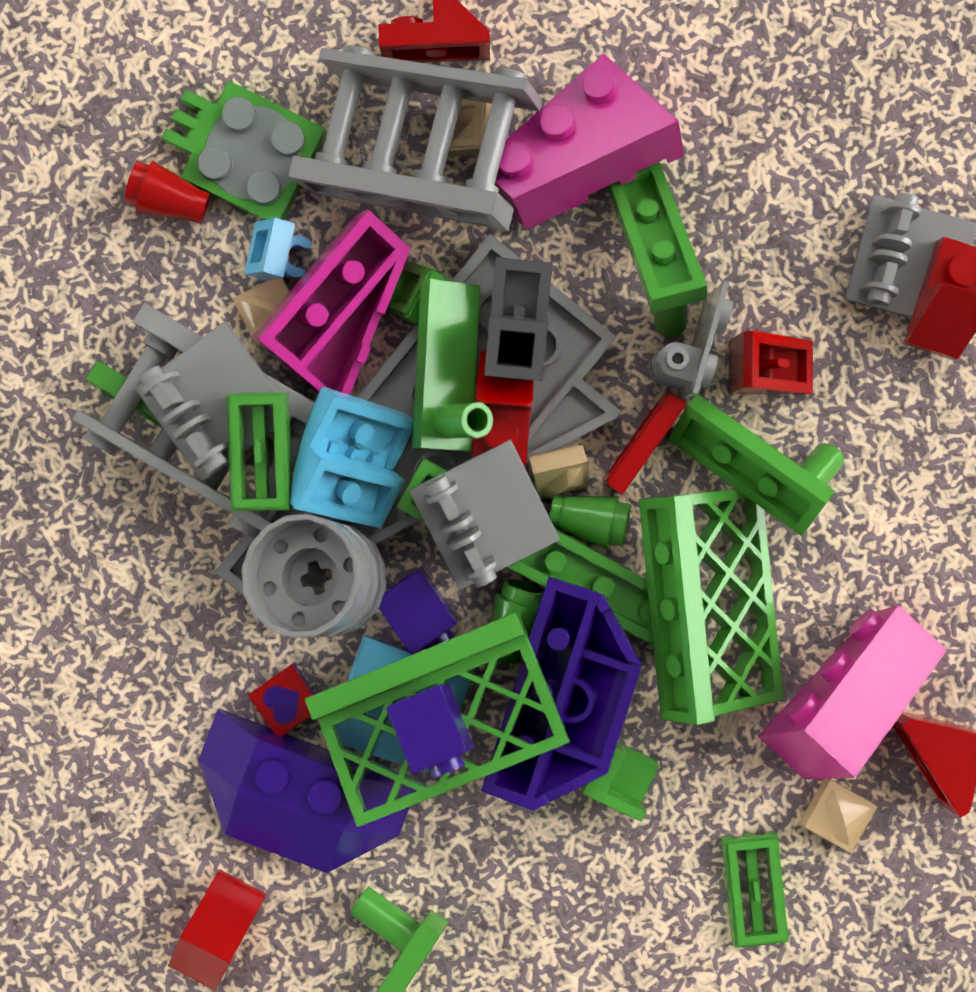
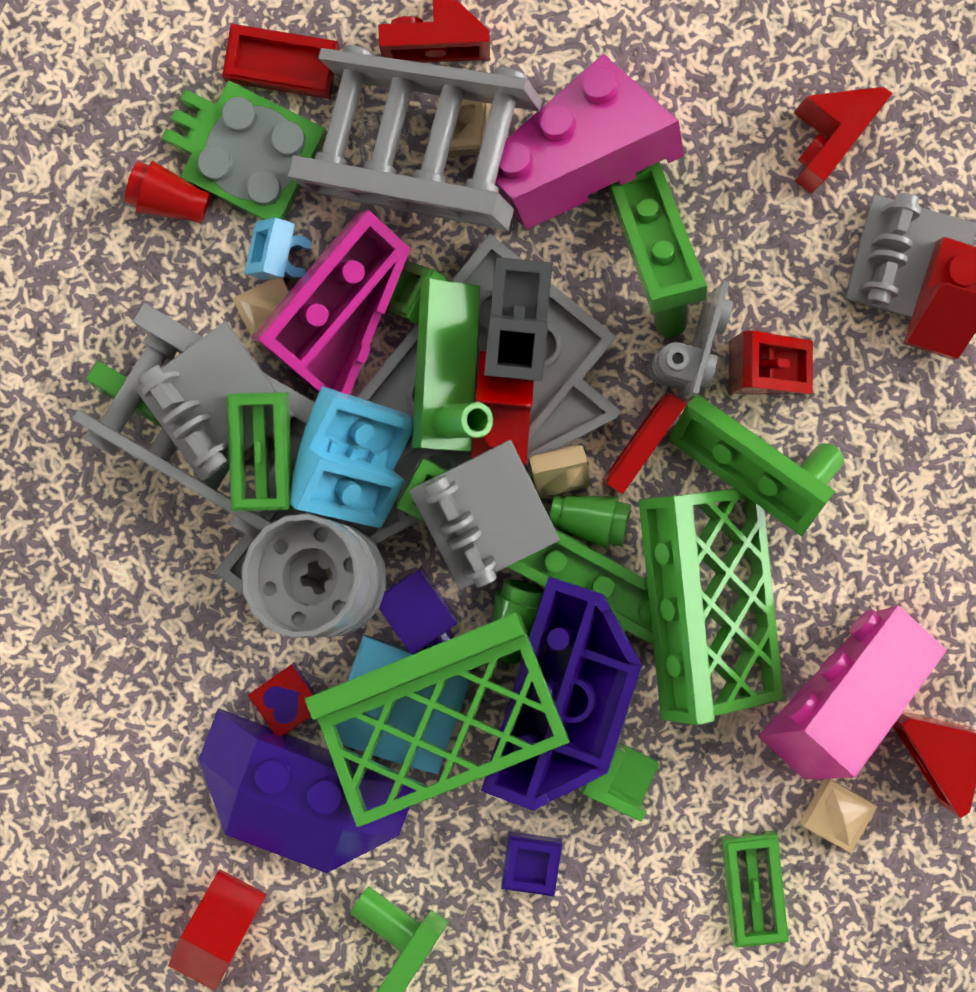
(278, 61): none -> red tile
(431, 731): dark purple brick -> none
(531, 863): none -> dark purple tile
(841, 120): none -> red slope

